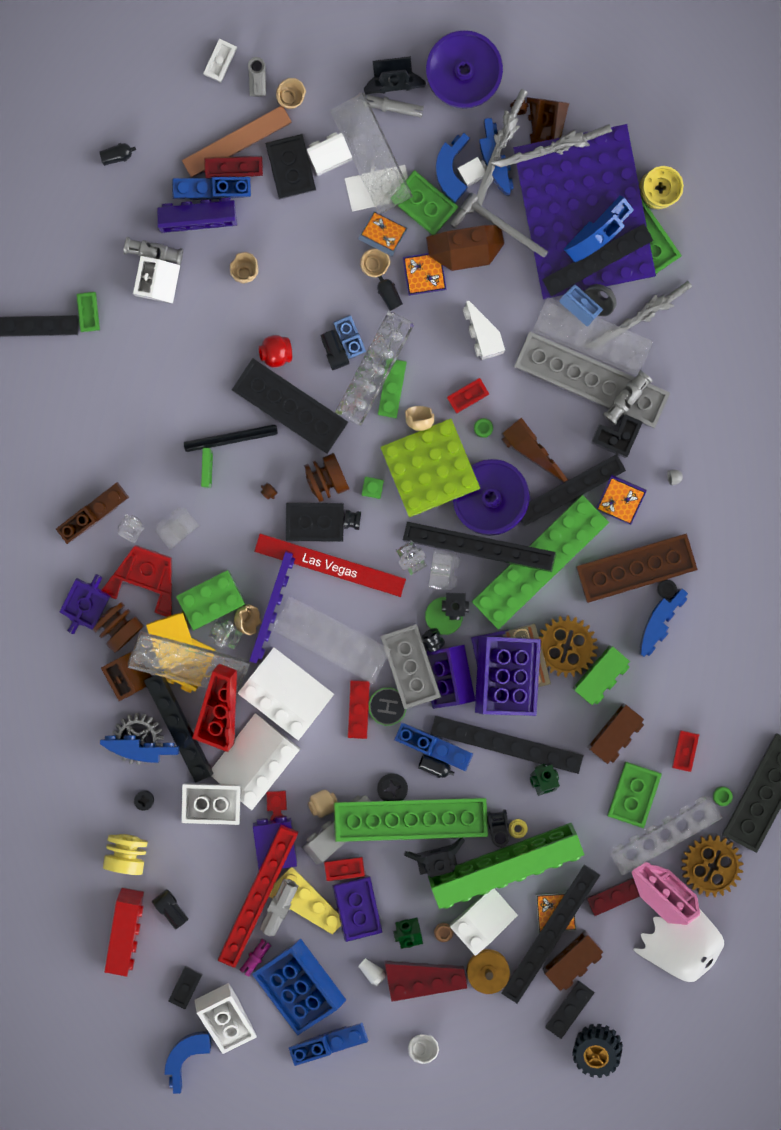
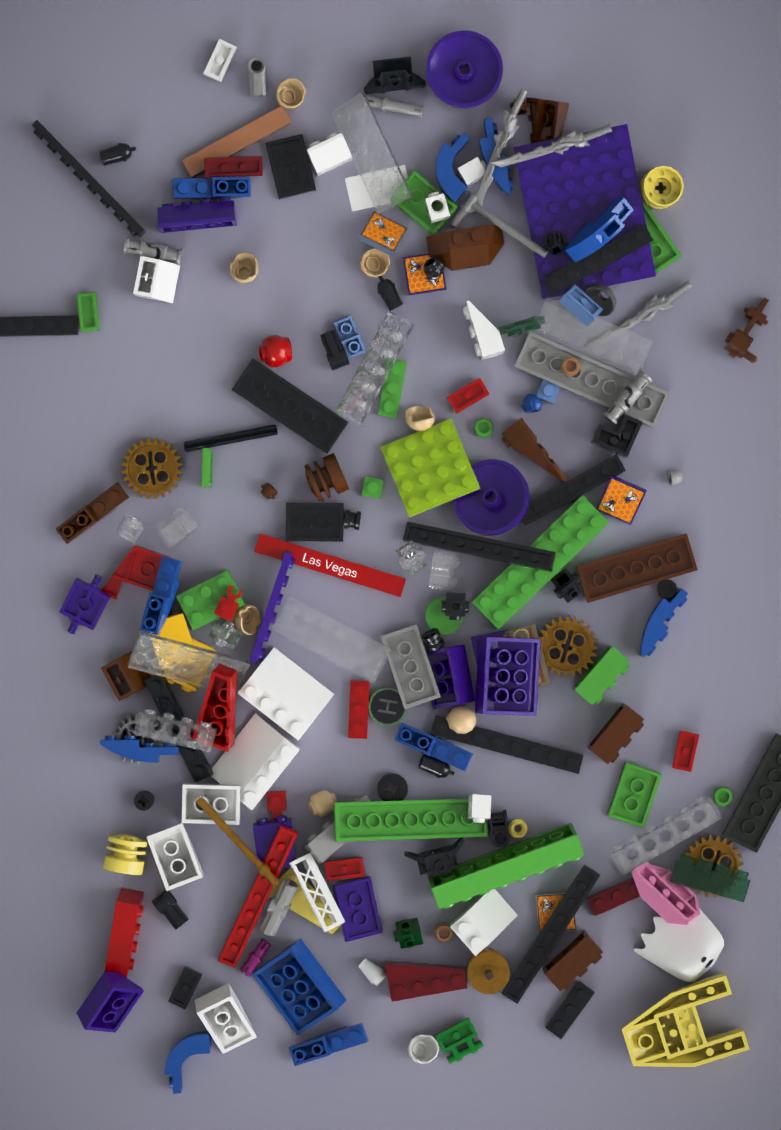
(81, 173): none -> black plate
(109, 1002): none -> dark purple slope
(117, 627): reddish brown wheel -> none
(134, 470): none -> pearl gold gear
(145, 728): none -> clear brick
(162, 597): none -> blue slope
(175, 857): none -> white slope
(227, 606): none -> red plate
(263, 869): none -> pearl gold bar
(321, 890): none -> white fence
(433, 267): none -> black piece
(436, 216): none -> white brick
(456, 1035): none -> green plate
(461, 719): none -> tan hair
(479, 808): none -> white brick
(517, 328): none -> clear green plate
(531, 403): none -> blue piece
(544, 779): dark green brick -> none
(548, 391): none -> medium blue plate
(555, 242): none -> black gear
(566, 585): none -> black brick
(570, 366): none -> medium nougat plate
(597, 1050): black wheel -> none
(672, 1032): none -> light yellow wedge
(708, 880): none -> clear green windscreen
(740, 341): none -> reddish brown piece

